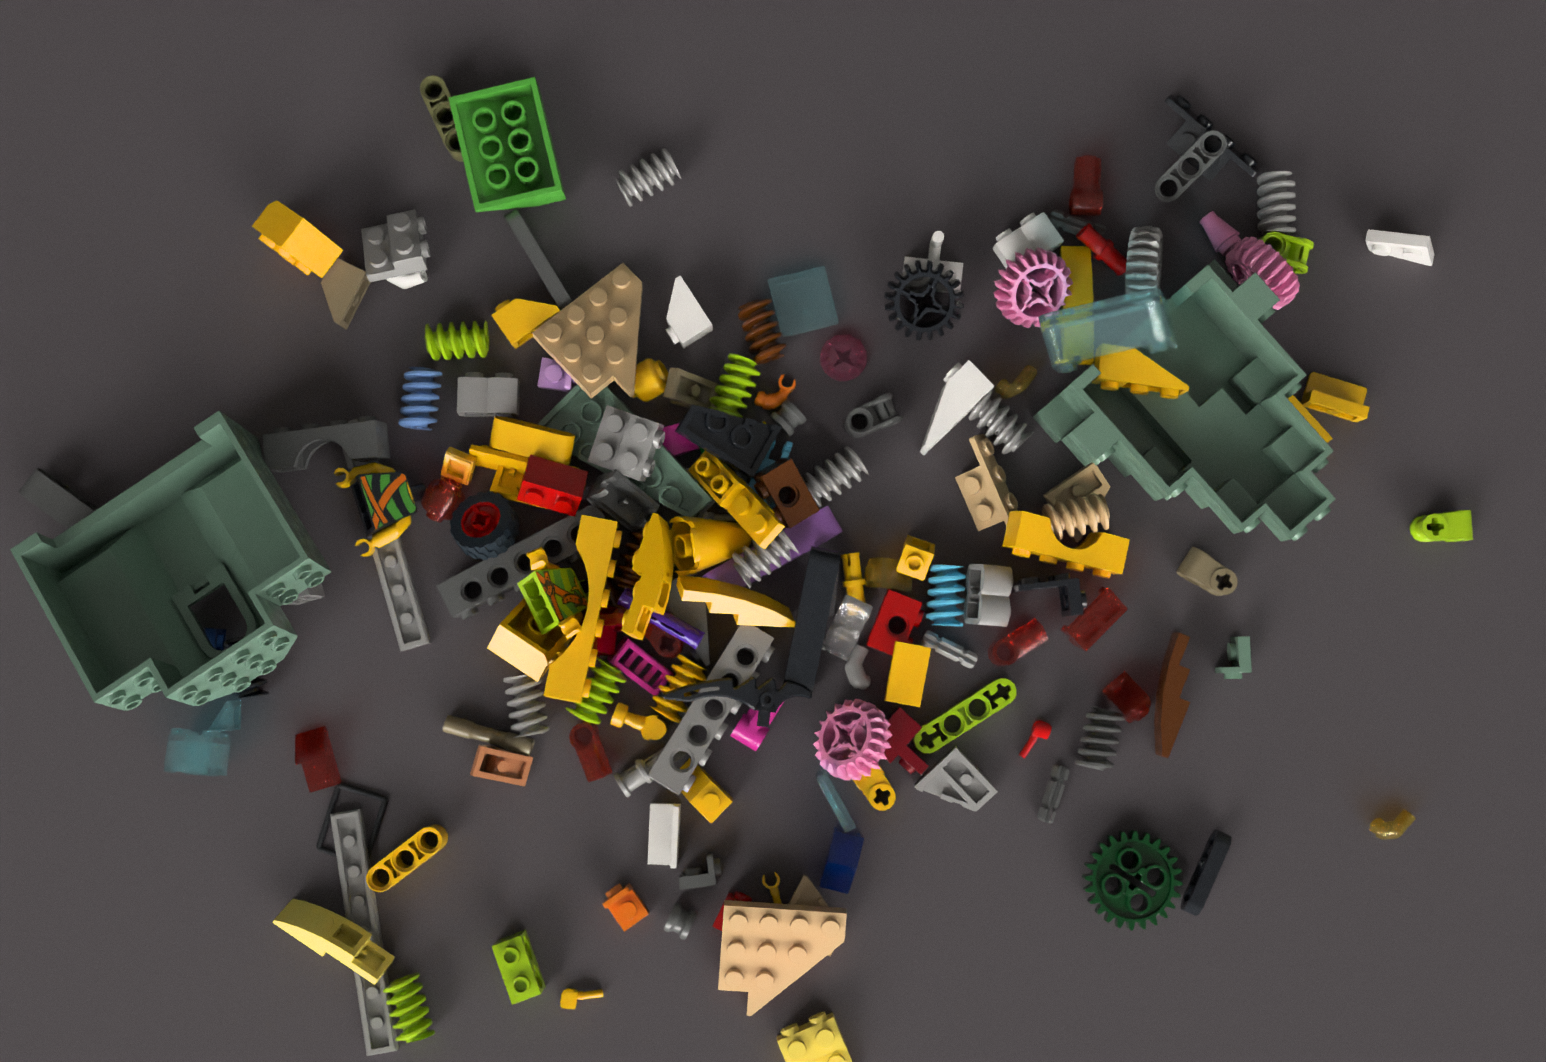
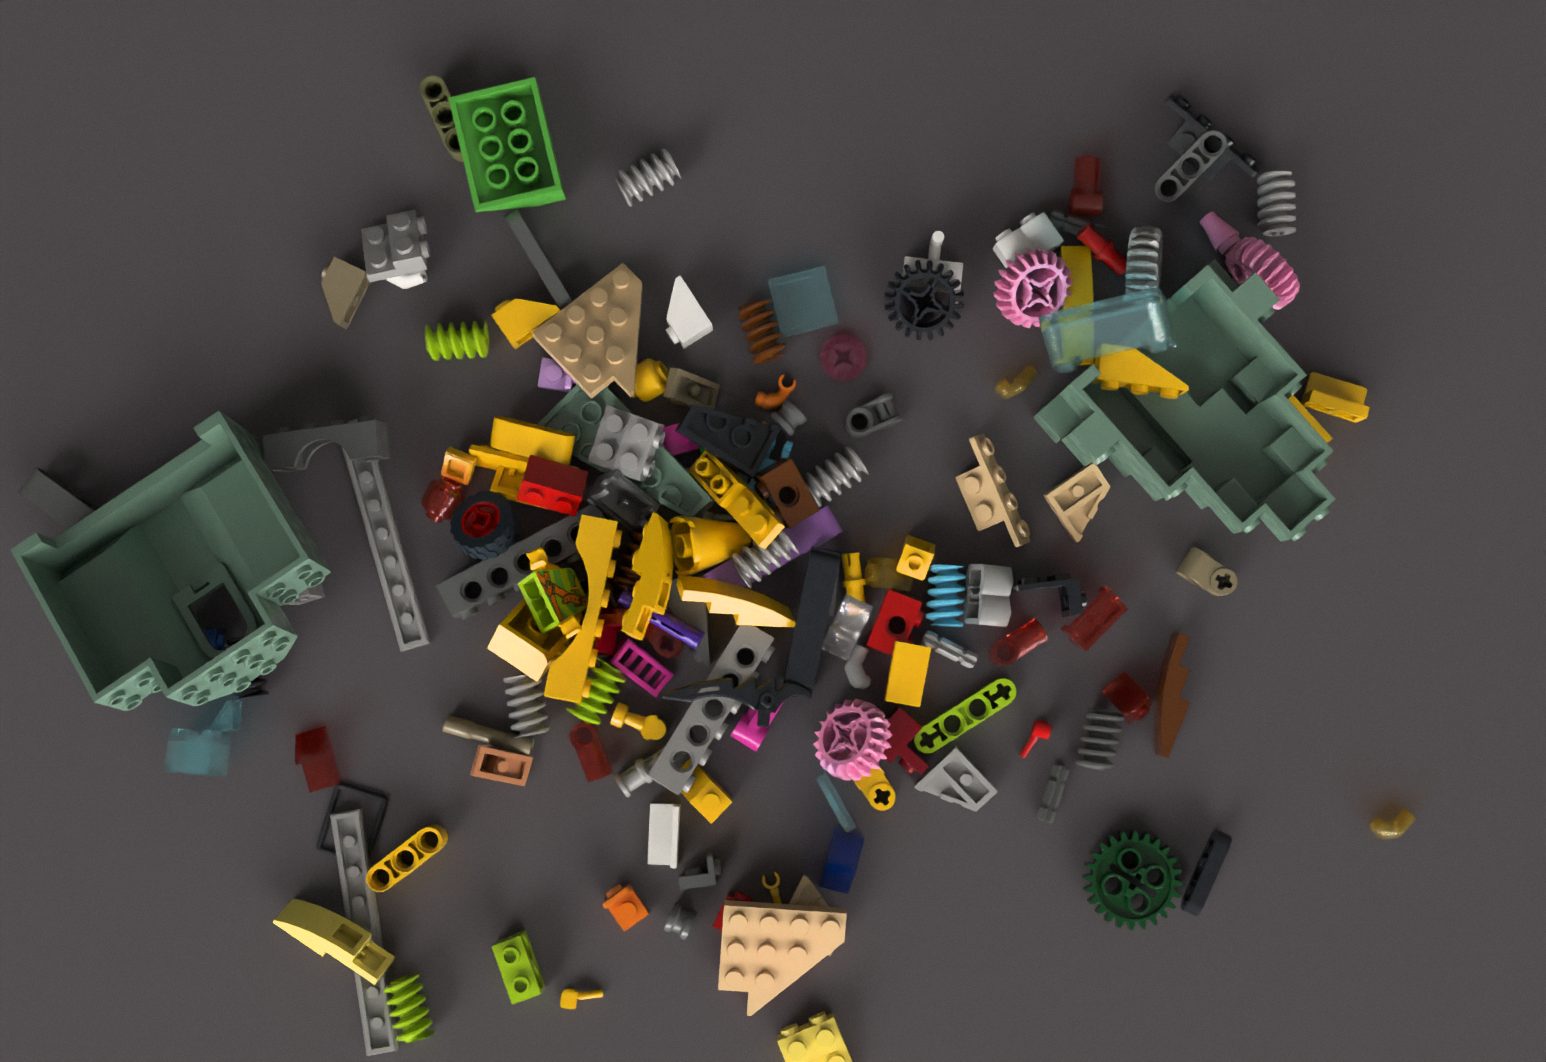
(296, 239): yellow hinge -> none
(382, 500): torso -> none
(419, 398): medium blue piece -> none
(488, 396): light grey brick -> none
(685, 675): yellow piece -> none
(735, 385): lime piece -> none
(960, 394): white slope -> none
(999, 423): light grey piece -> none
(1033, 534): yellow arch -> none
(1077, 515): tan piece -> none
(1240, 654): sand green bracket -> none
(1291, 248): lime piece -> none
(1401, 245): white wing -> none
(1445, 526): lime piece -> none

